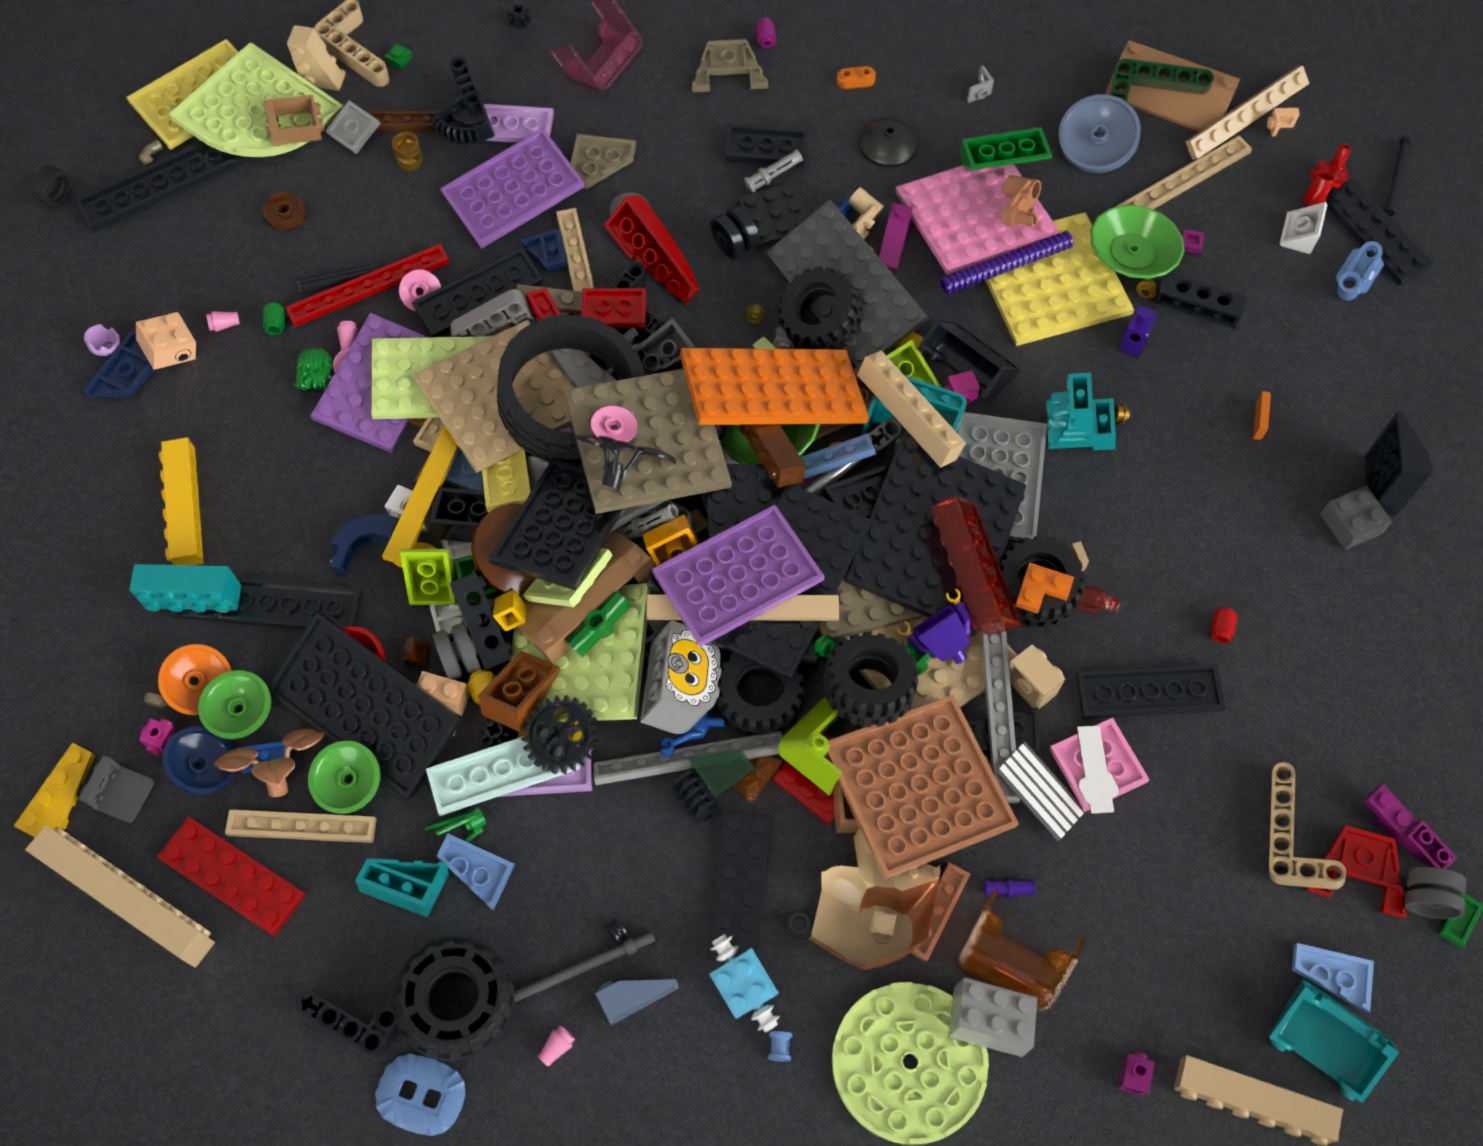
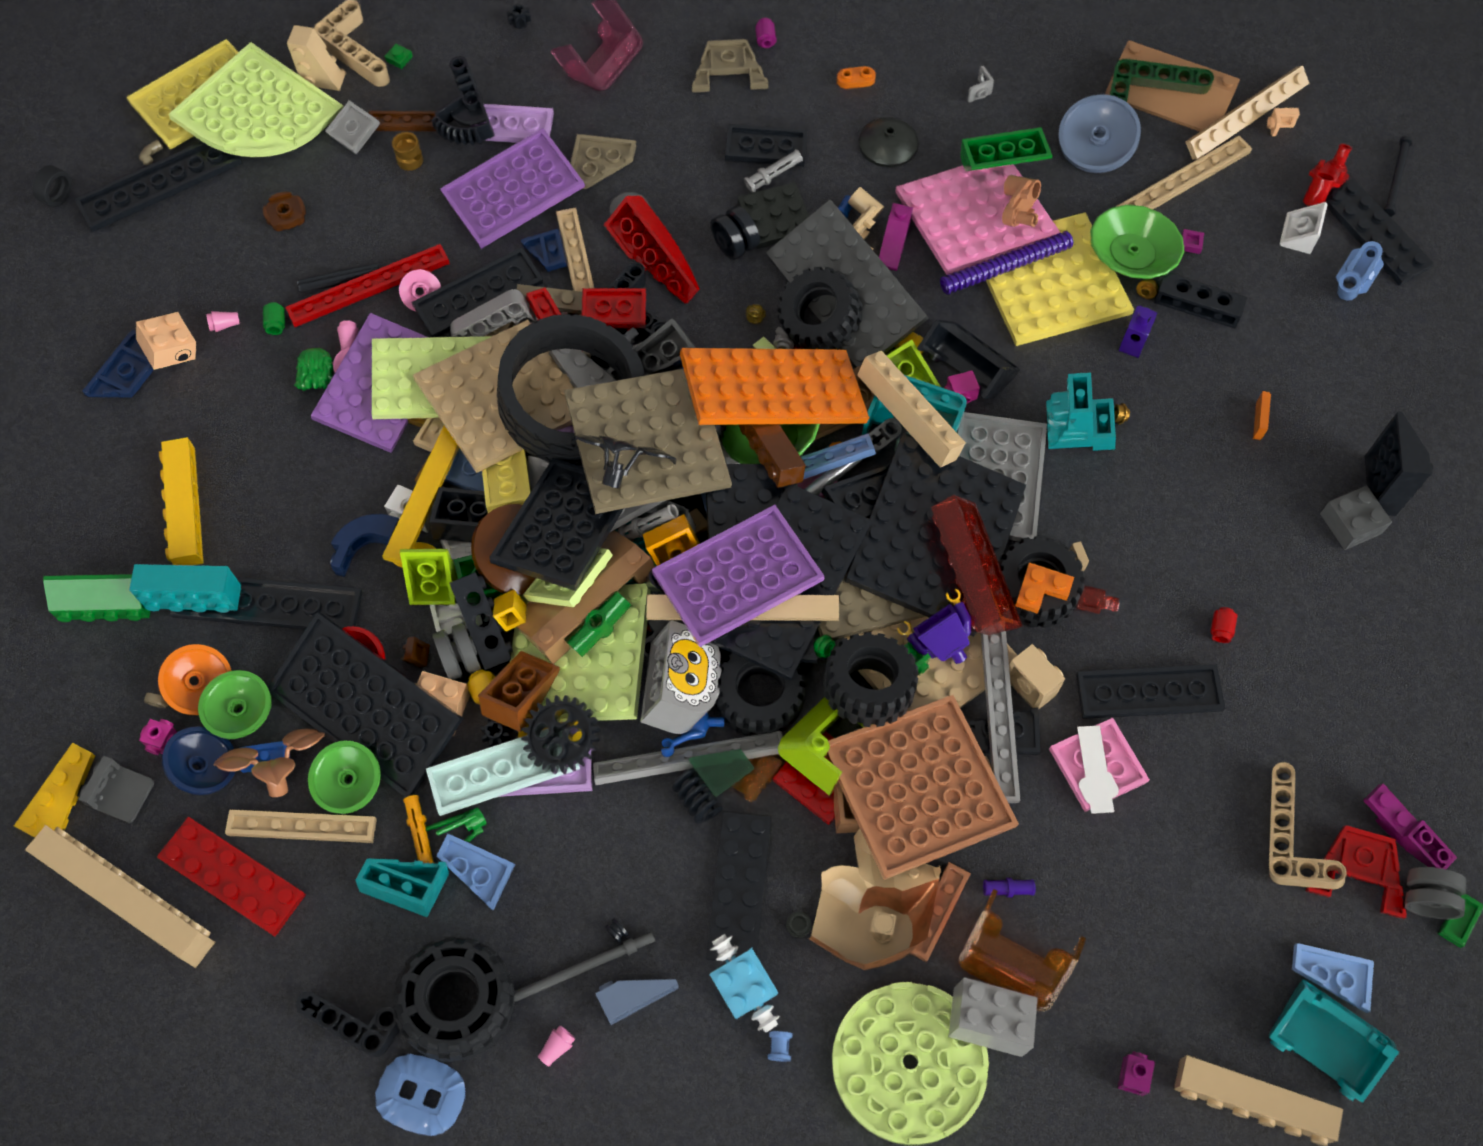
(92, 598): none -> slope
(101, 340): lavender hair -> none
(289, 106): medium nougat window -> none
(416, 822): none -> light orange pin
(614, 418): bright pink dish -> none
(1041, 791): sticker -> none

